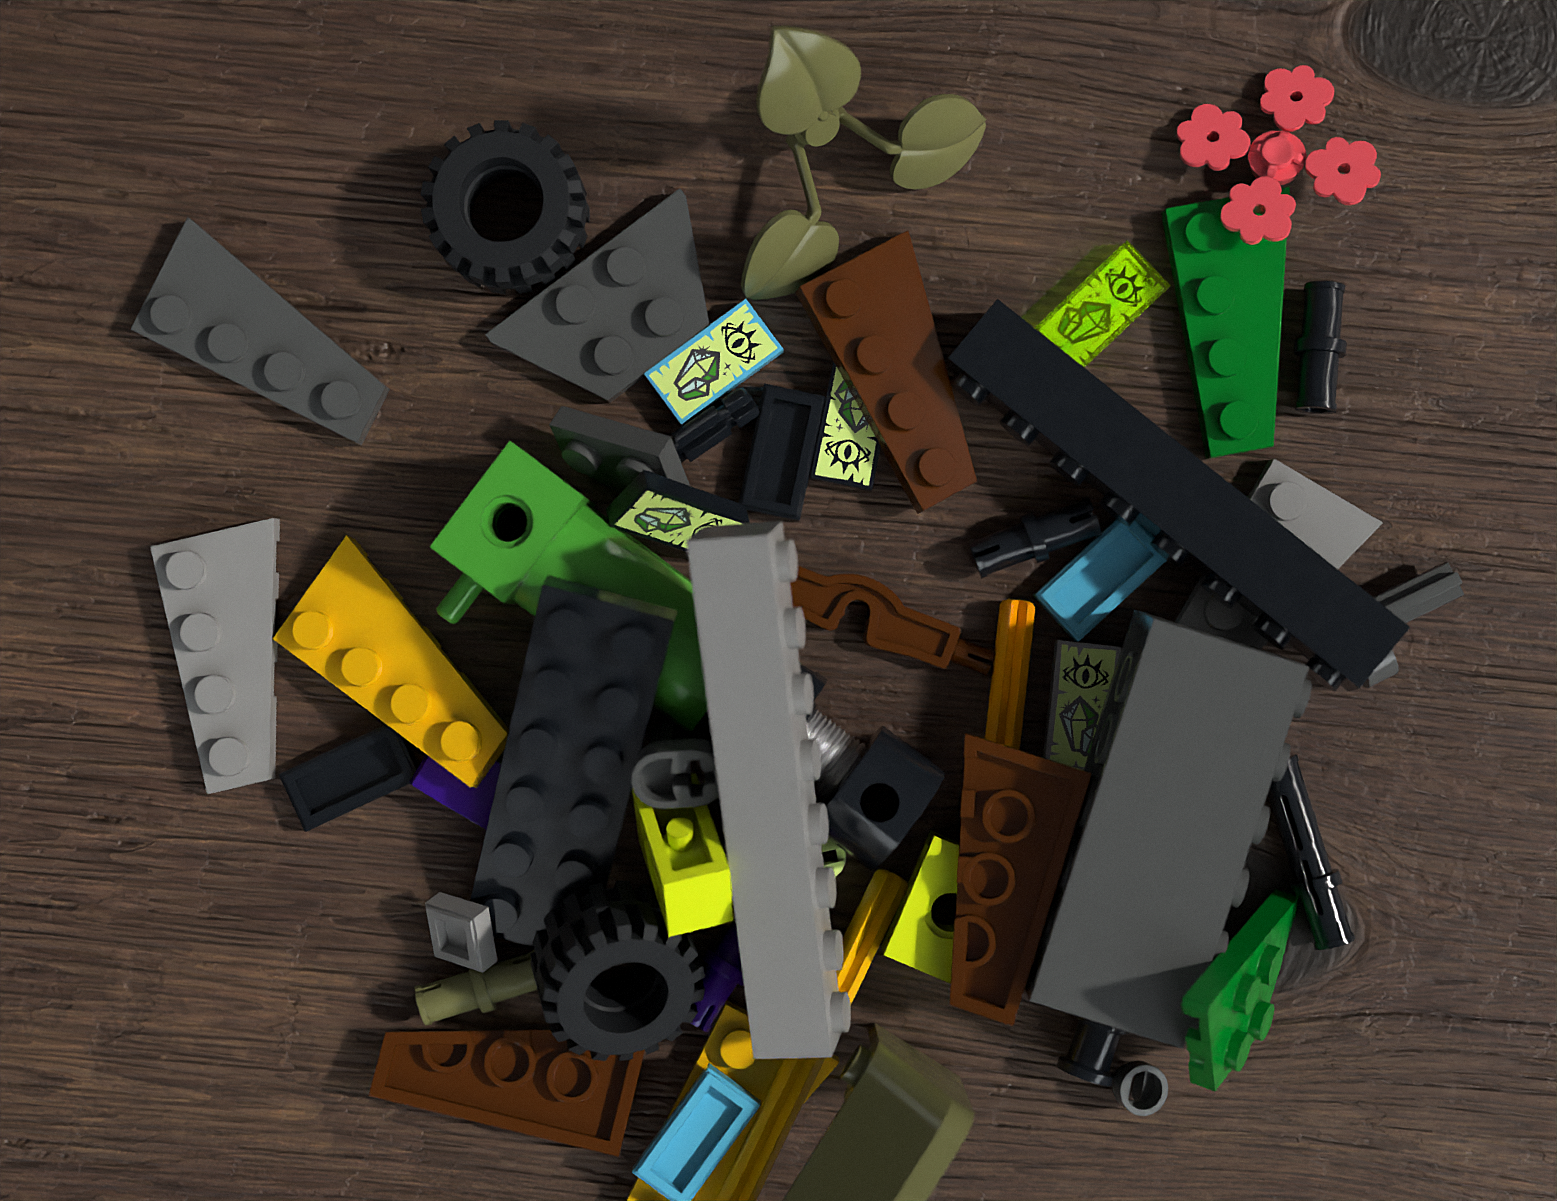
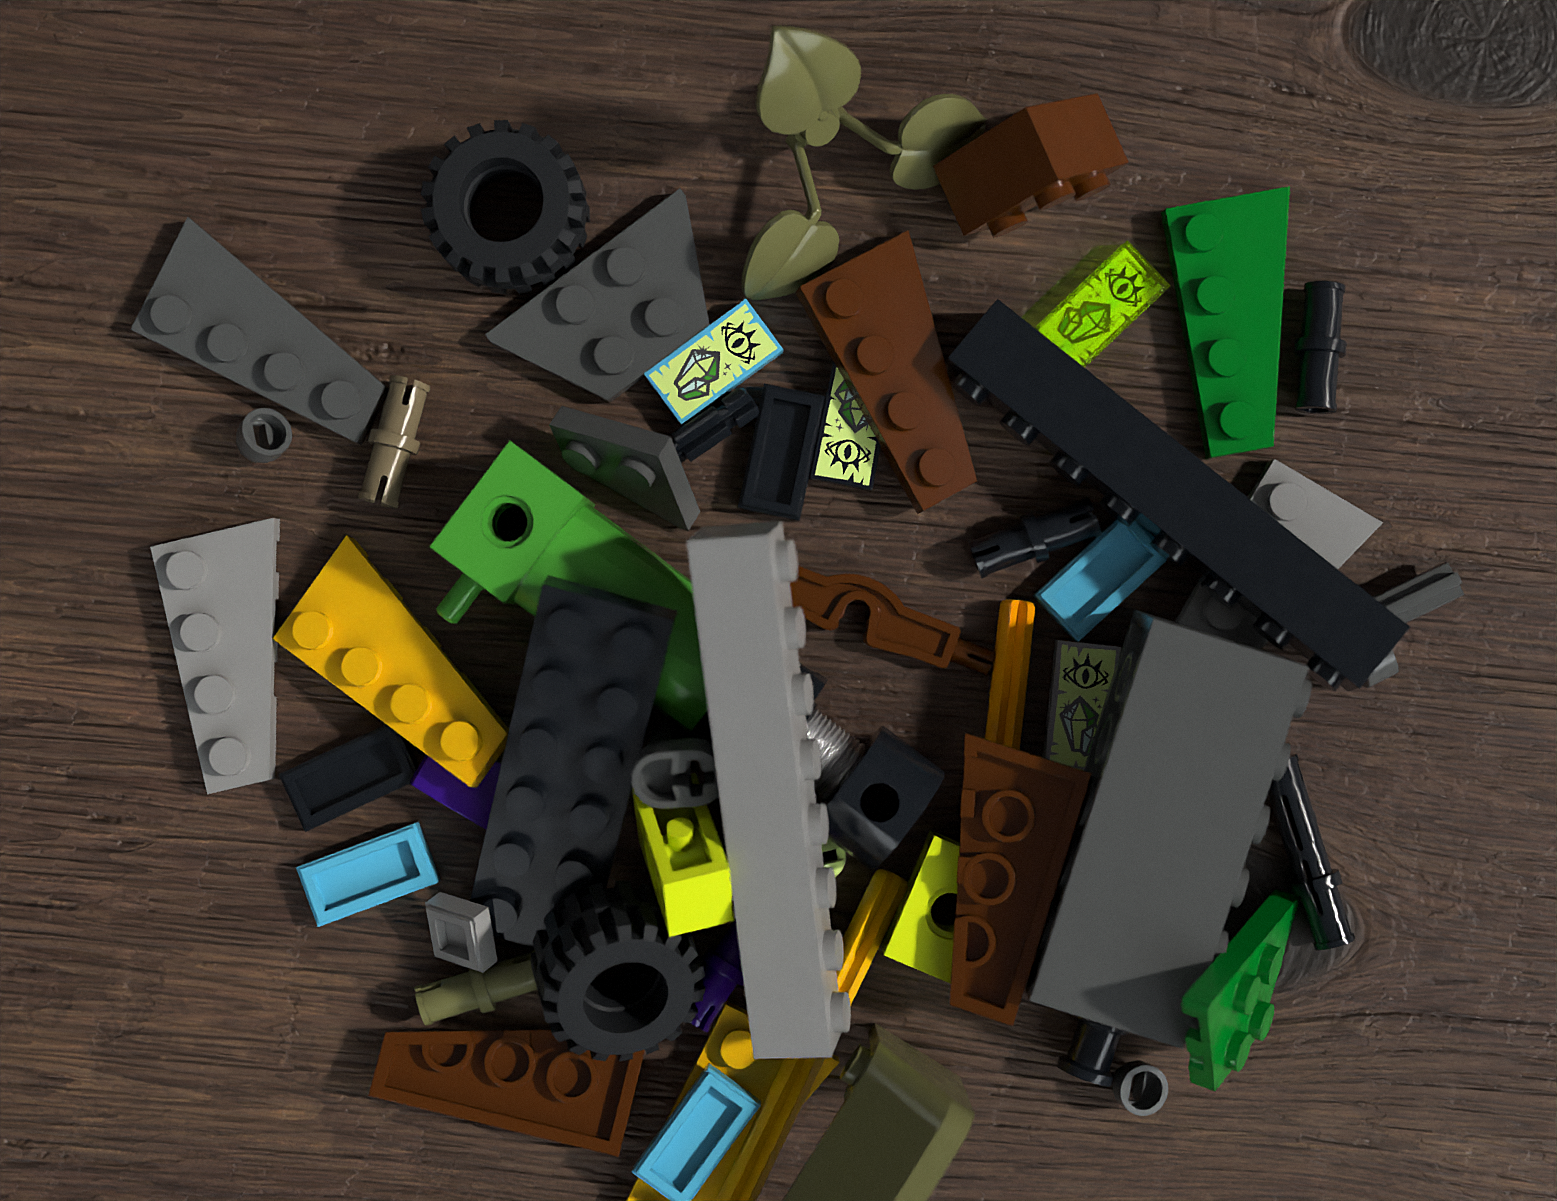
(274, 435): none -> dark grey hinge
(368, 874): none -> medium azure tile
(394, 441): none -> dark tan pin
(670, 510): tile -> none
(1031, 161): none -> reddish brown brick
(1278, 155): coral plant -> none

